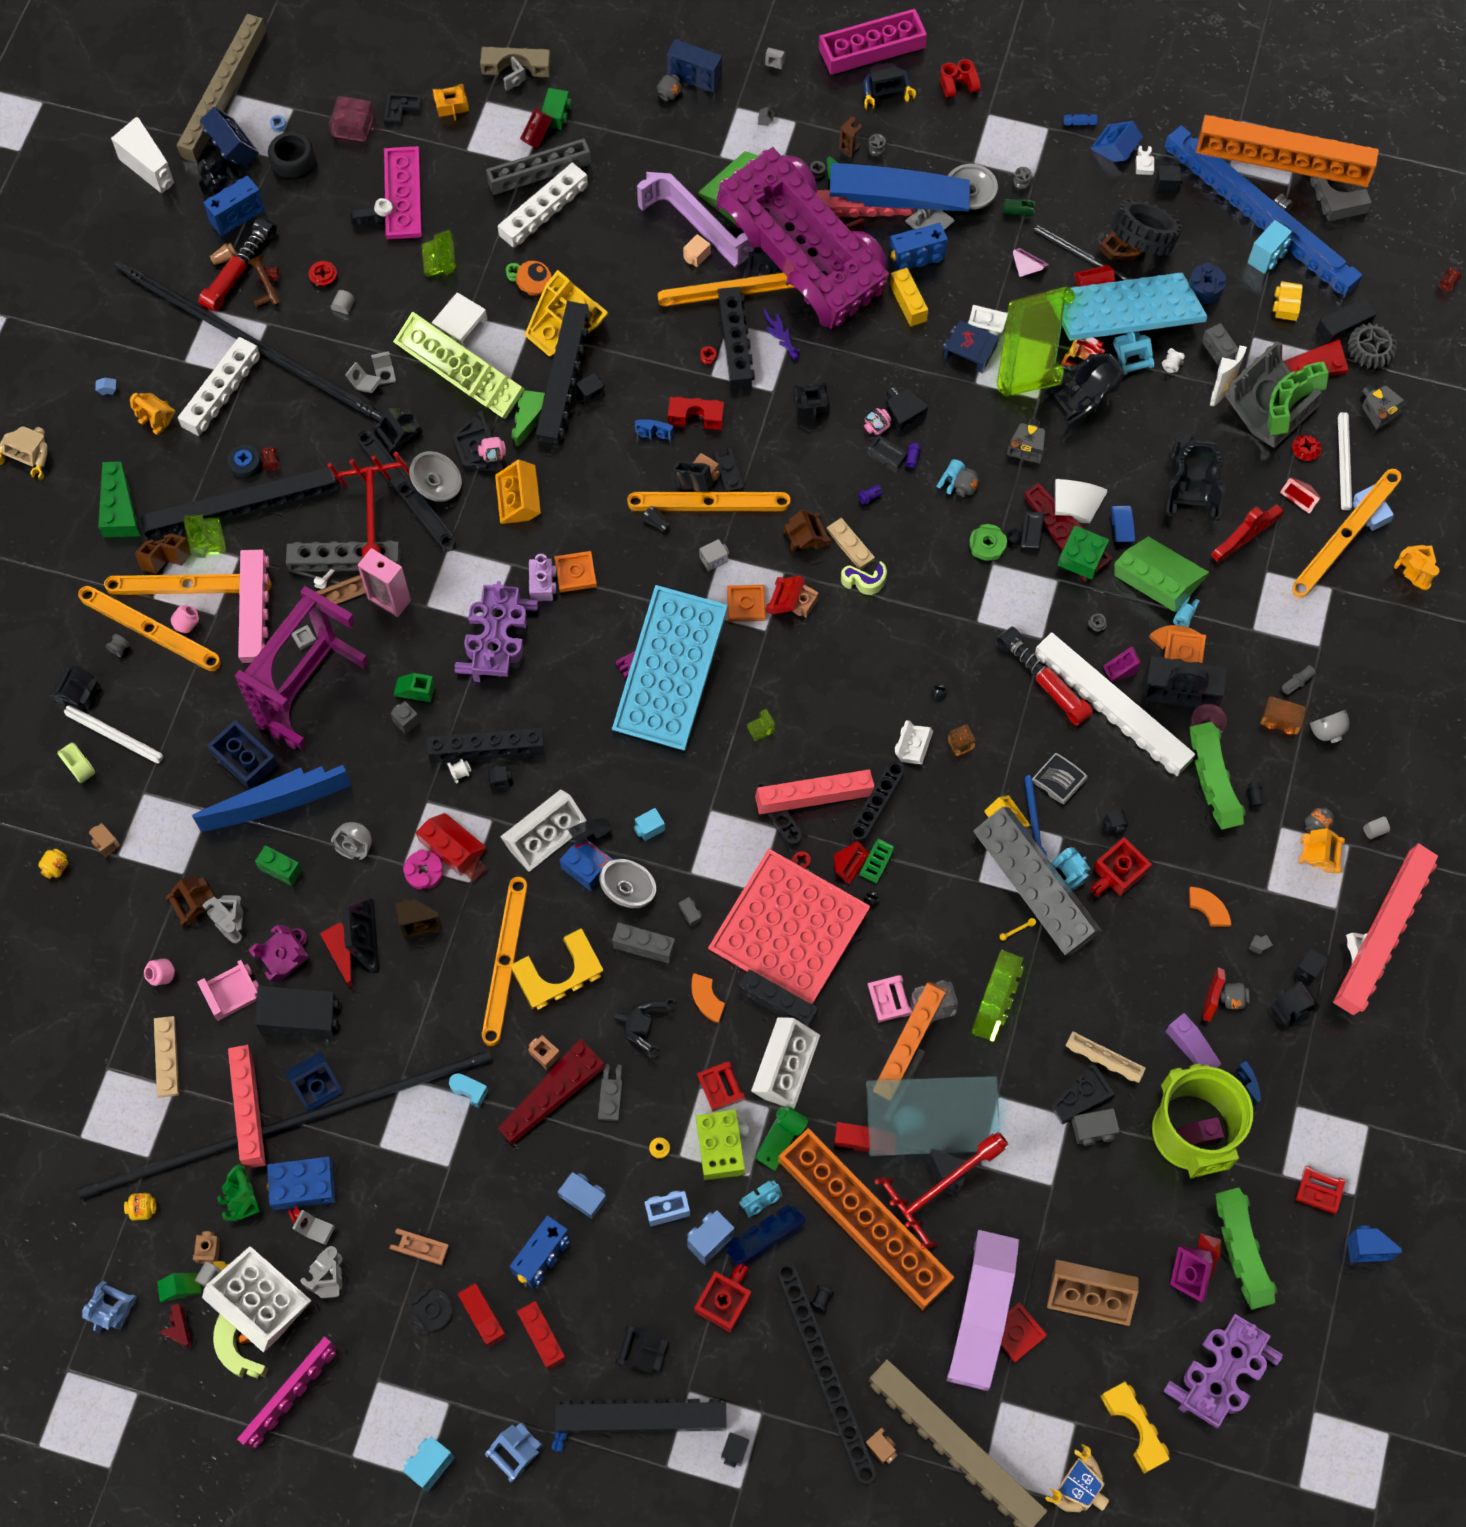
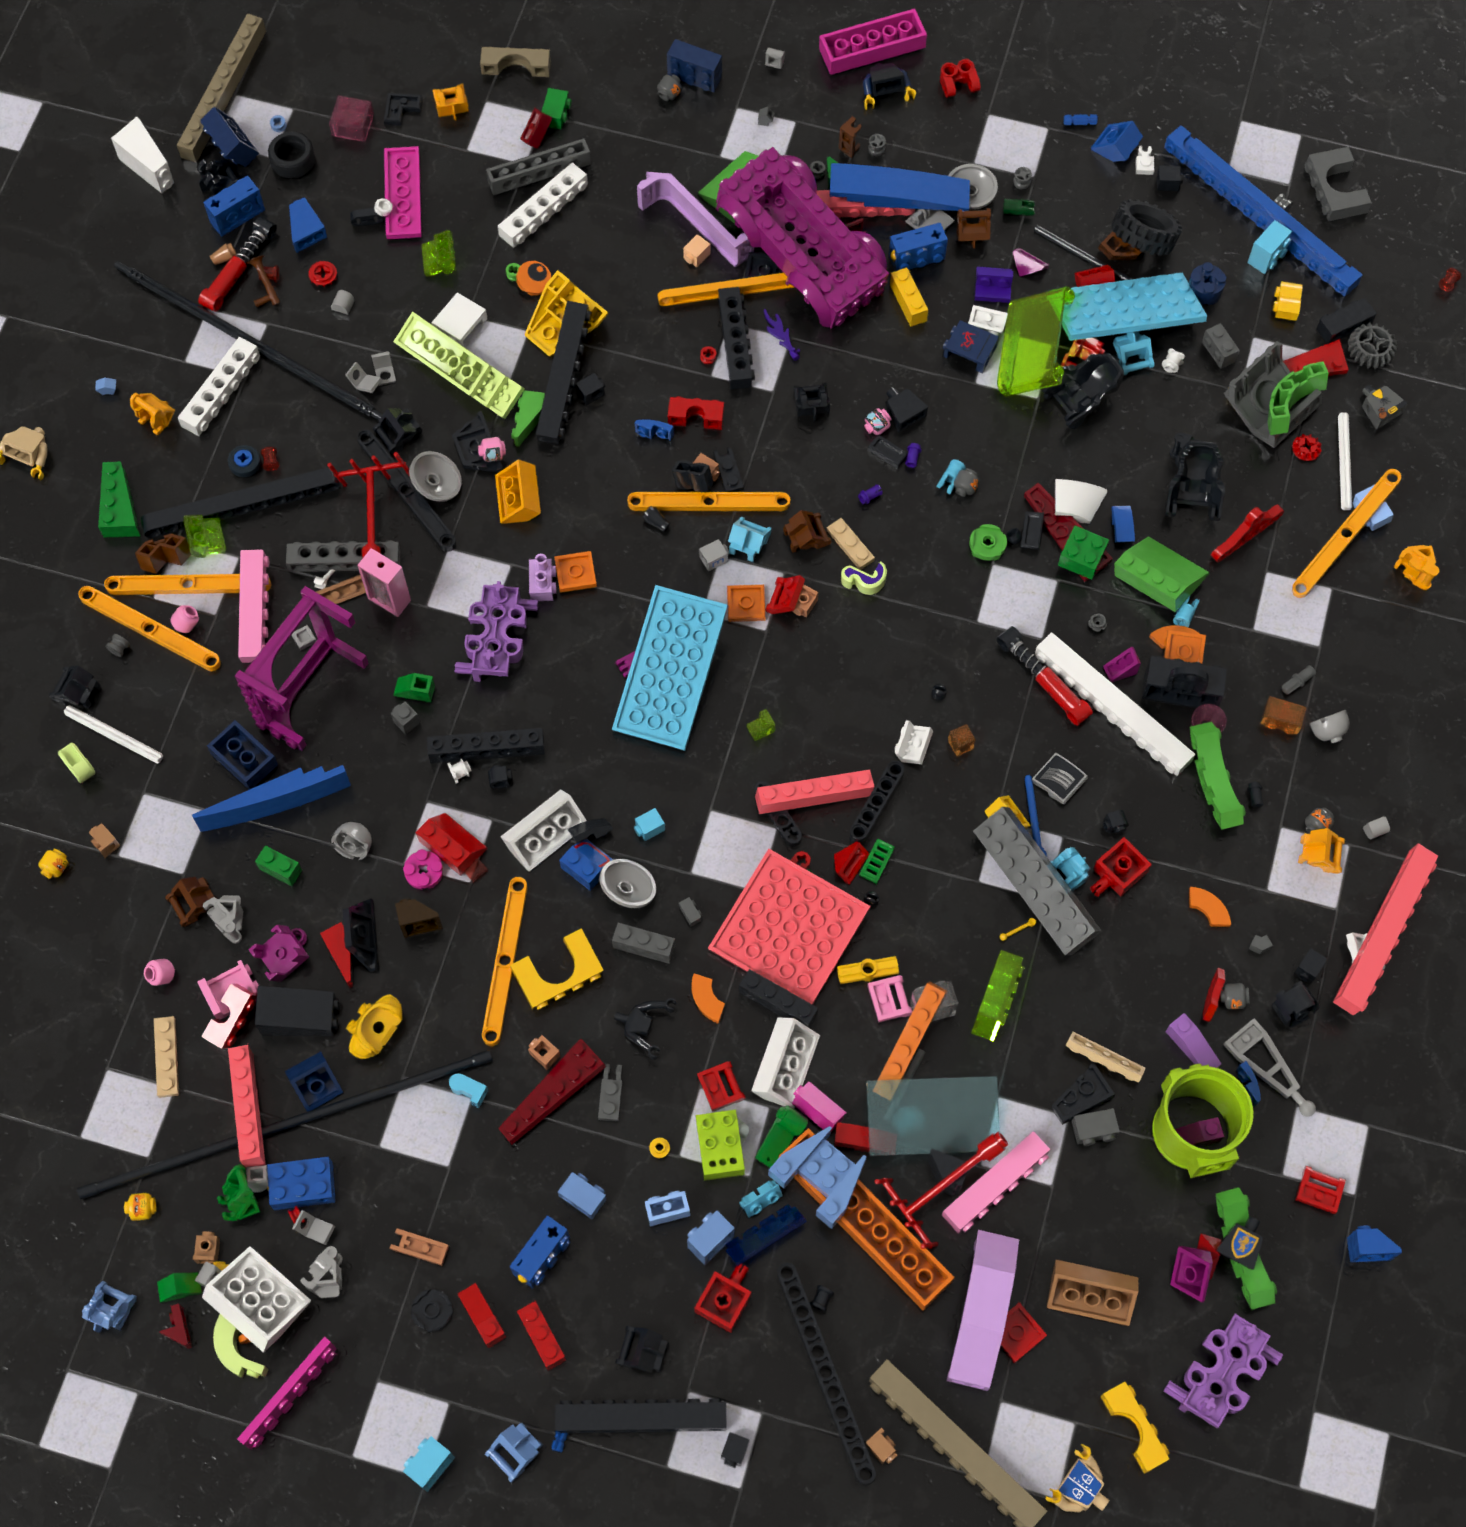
(240, 1003): none -> arch
(257, 1178): none -> light grey brick
(305, 225): none -> blue slope
(365, 1041): none -> yellow piece
(516, 77): light grey bracket -> none
(748, 538): none -> medium azure piece
(817, 1106): none -> dark pink brick
(825, 1170): none -> medium blue wedge
(880, 967): none -> yellow piece
(973, 232): none -> reddish brown piece
(993, 284): none -> dark purple bracket
(996, 1182): none -> bright pink brick
(1028, 442): dark grey torso -> none
(1227, 372): white slope -> none
(1242, 1243): none -> torso
(1247, 1038): none -> light grey plate
(1287, 151): orange brick -> none
(1301, 494): red slope -> none

